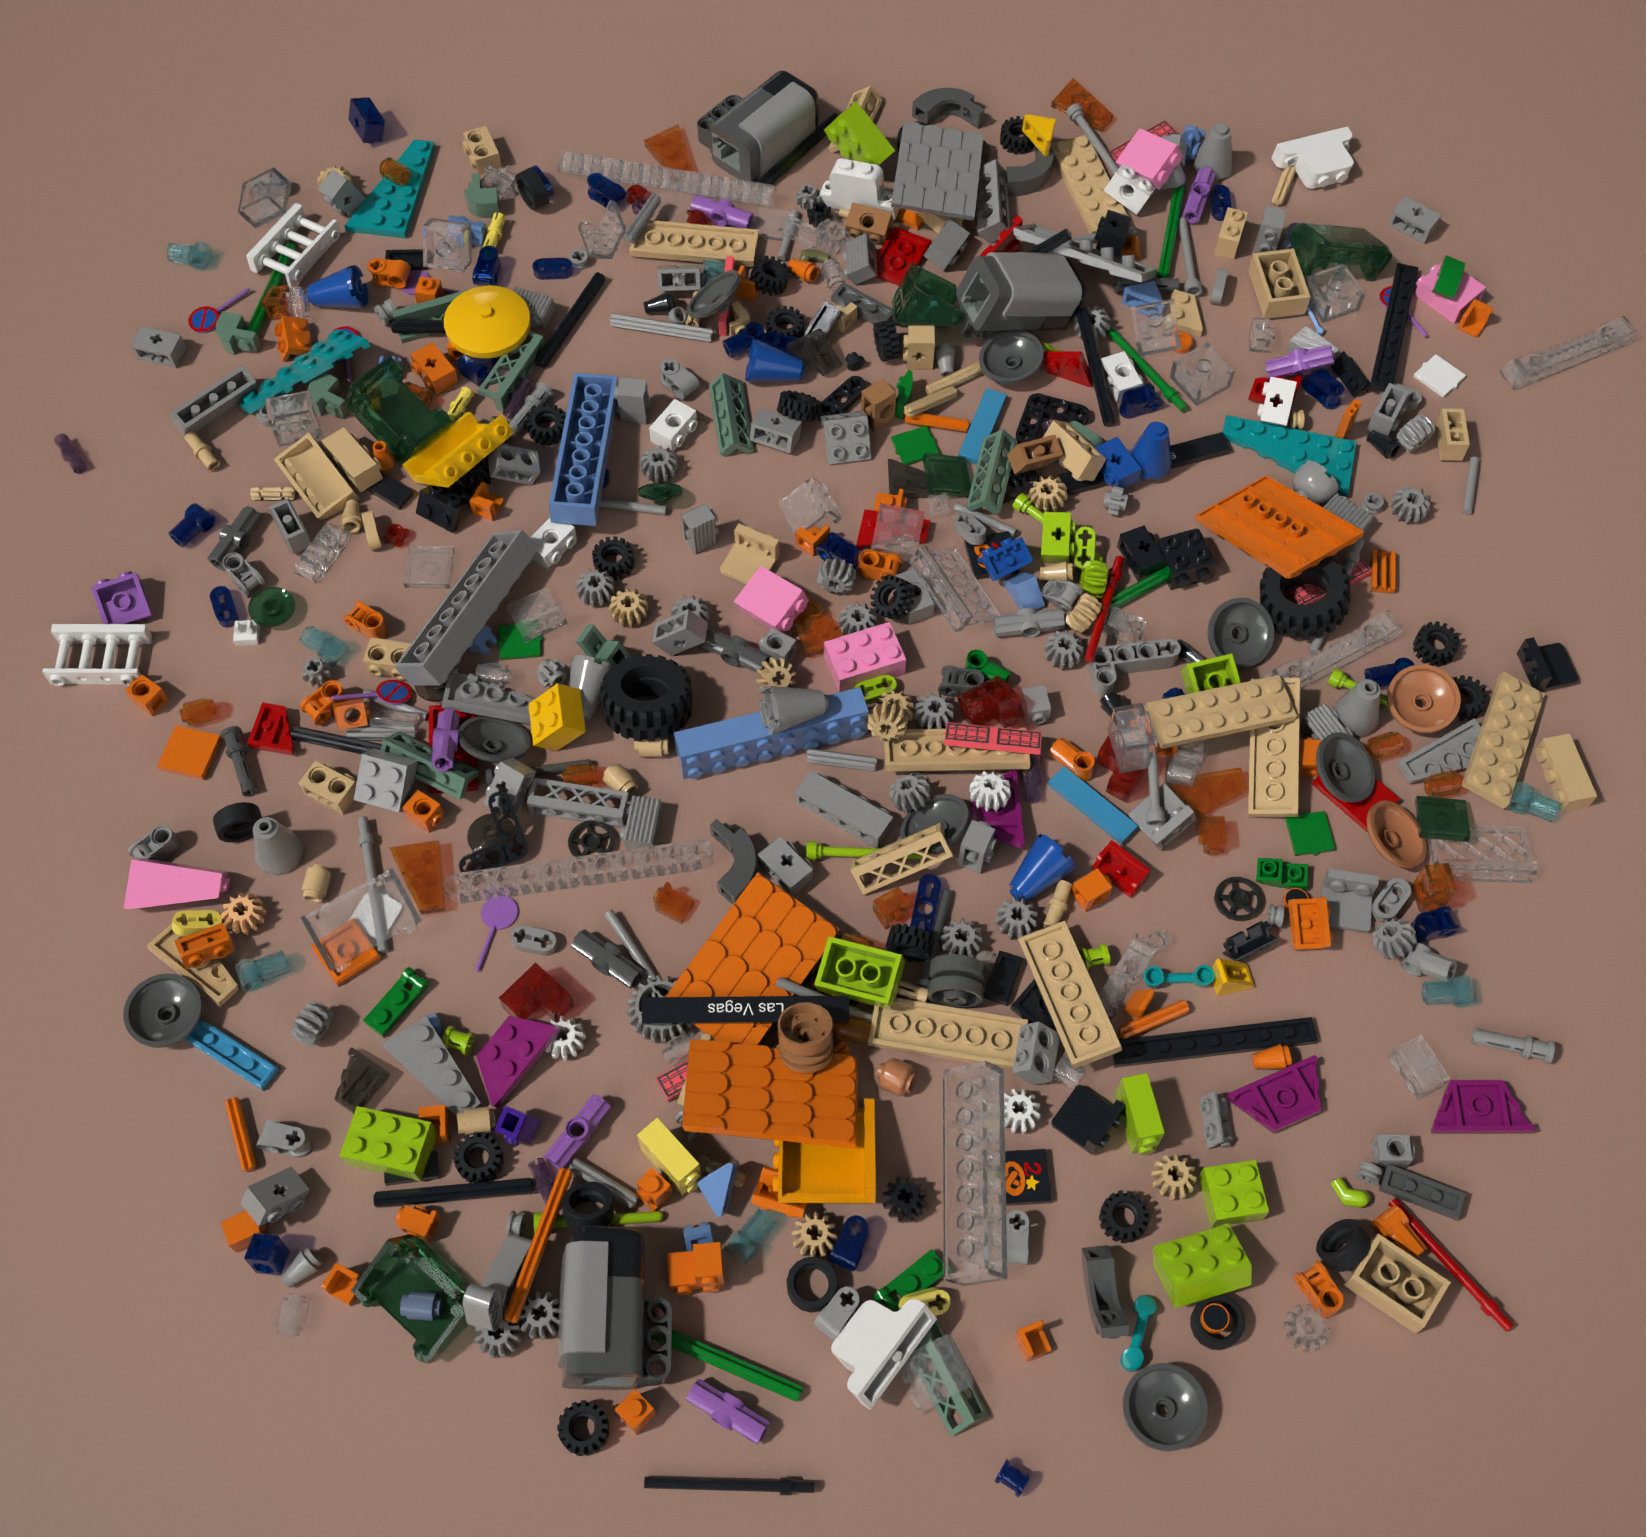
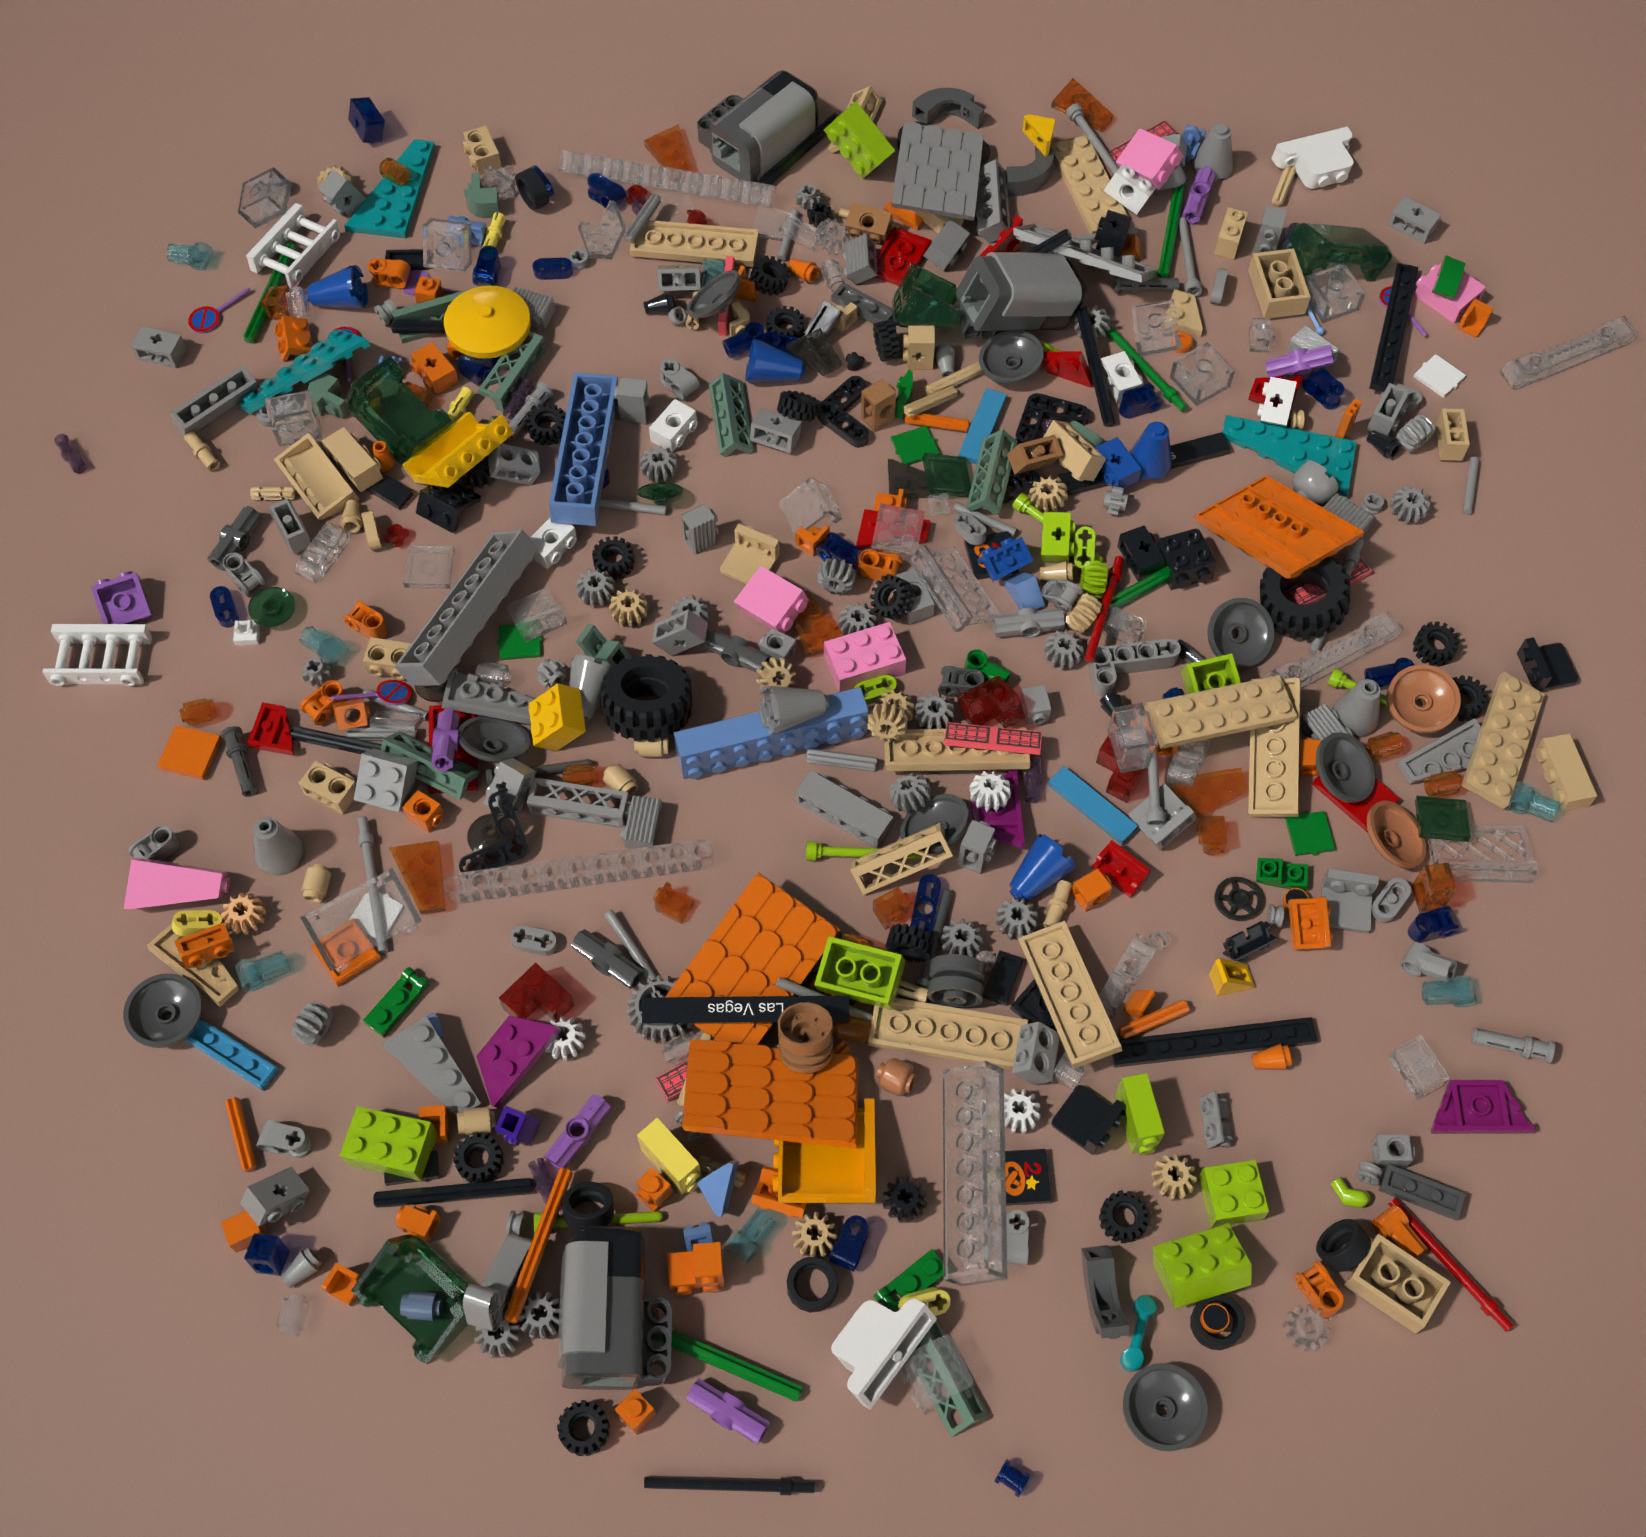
(149, 702): orange brick -> none
(195, 520): clear blue piece -> none
(233, 334): sand green brick -> none
(236, 821): black tyre -> none
(359, 1081): clear smoke wing -> none
(458, 1040): lime bush -> none
(479, 641): medium blue tile -> none
(484, 503): orange panel -> none
(497, 915): medium lavender piece -> none
(570, 320): black axle -> none
(590, 1174): light grey axle -> none
(591, 840): pearl dark grey wheel -> none
(661, 327): light grey axle -> none
(723, 212): medium lavender piece -> none
(744, 856): dark grey arch -> none
(788, 878): light grey brick -> none
(814, 254): olive arm -> none
(836, 1316): light grey piece -> none
(846, 437): light grey bracket -> none
(856, 183): white brick -> none
(1012, 142): black tyre -> none
(1032, 1341): orange panel -> none
(1072, 758): orange piece -> none
(1095, 956): lime bush -> none
(1141, 294): medium blue slope -> none
(1201, 977): teal bar -> none
(1217, 202): clear blue beam -> none
(1282, 1096): magenta wing -> none
(1350, 375): black hinge -> none
(1392, 571): orange tile -> none
(1394, 938): light grey gear -> none

